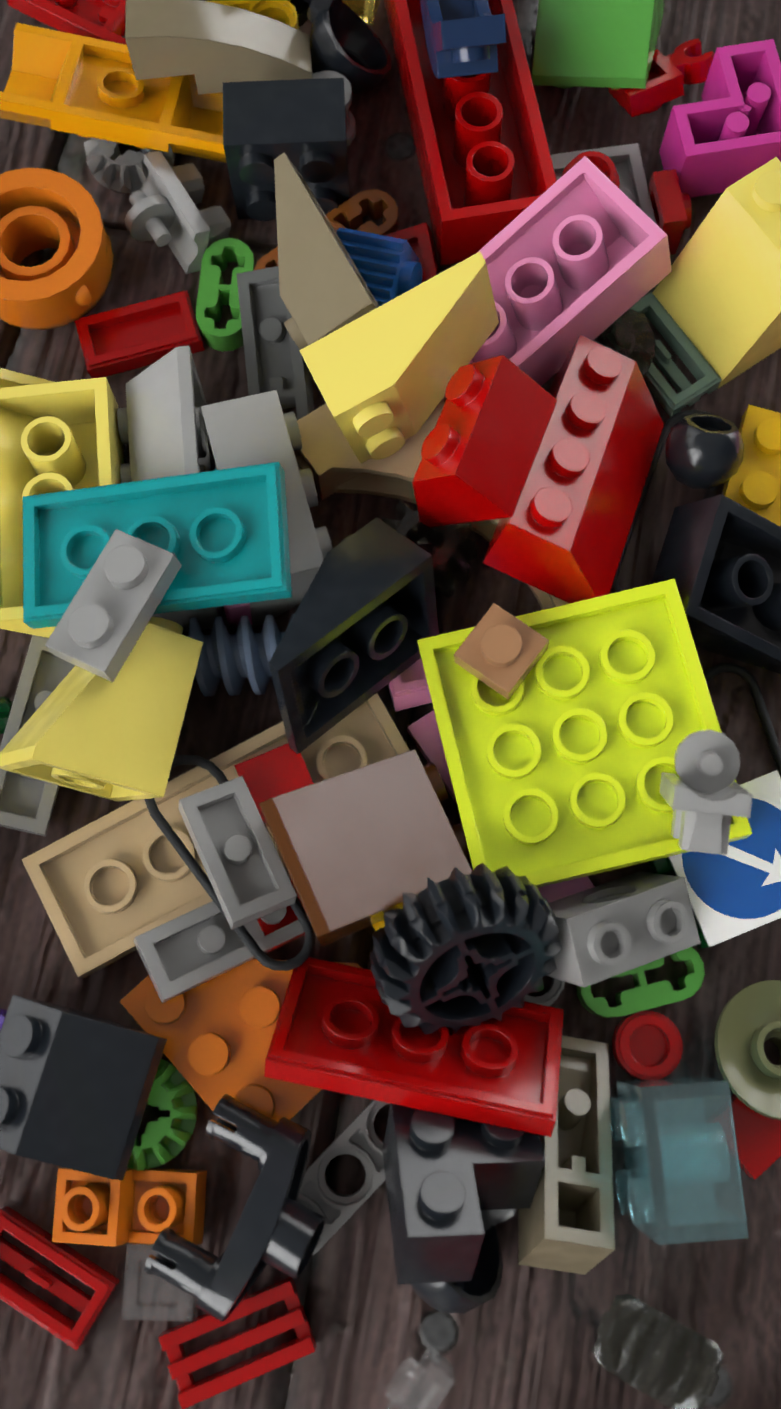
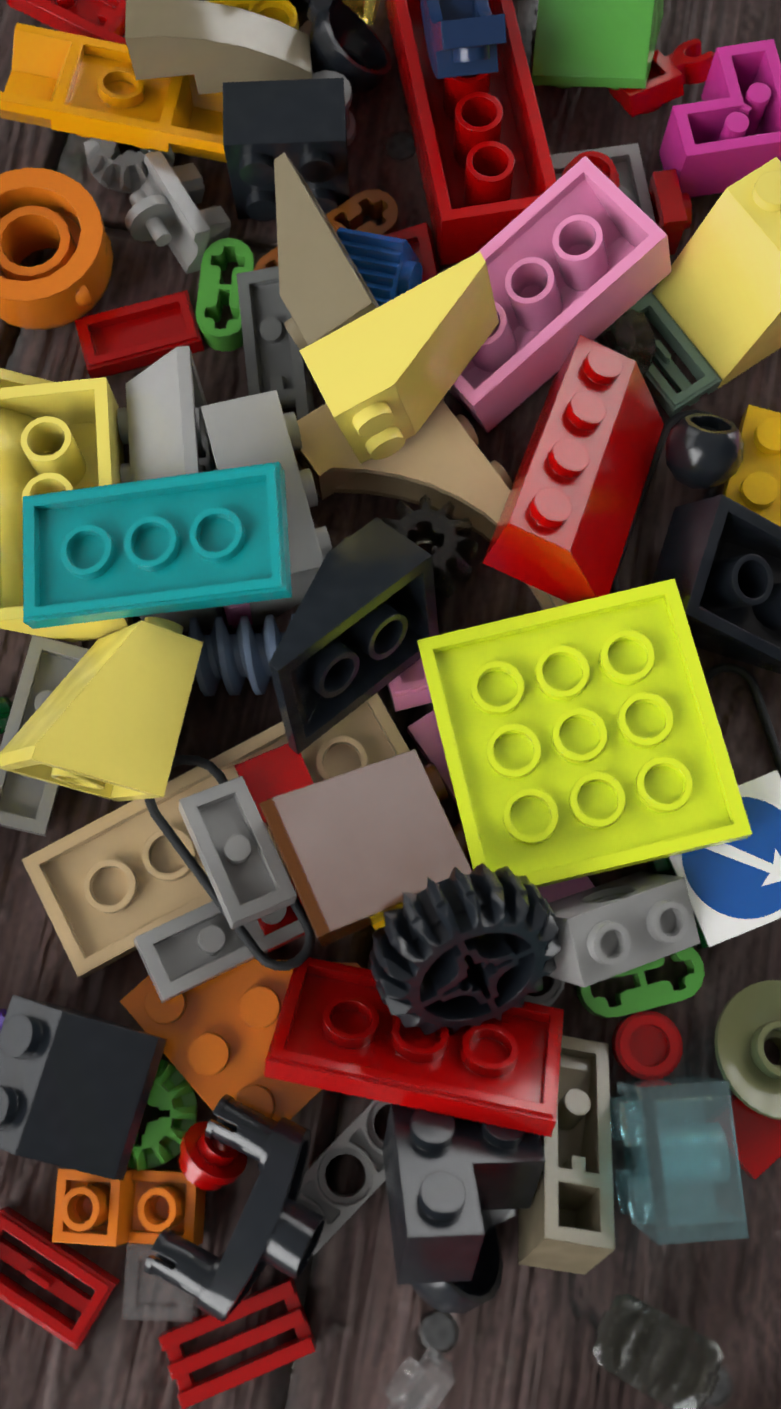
(113, 605): light grey plate -> none
(208, 1161): none -> red plate
(481, 444): red slope -> none
(501, 651): medium nougat plate -> none
(705, 792): light grey hips -> none

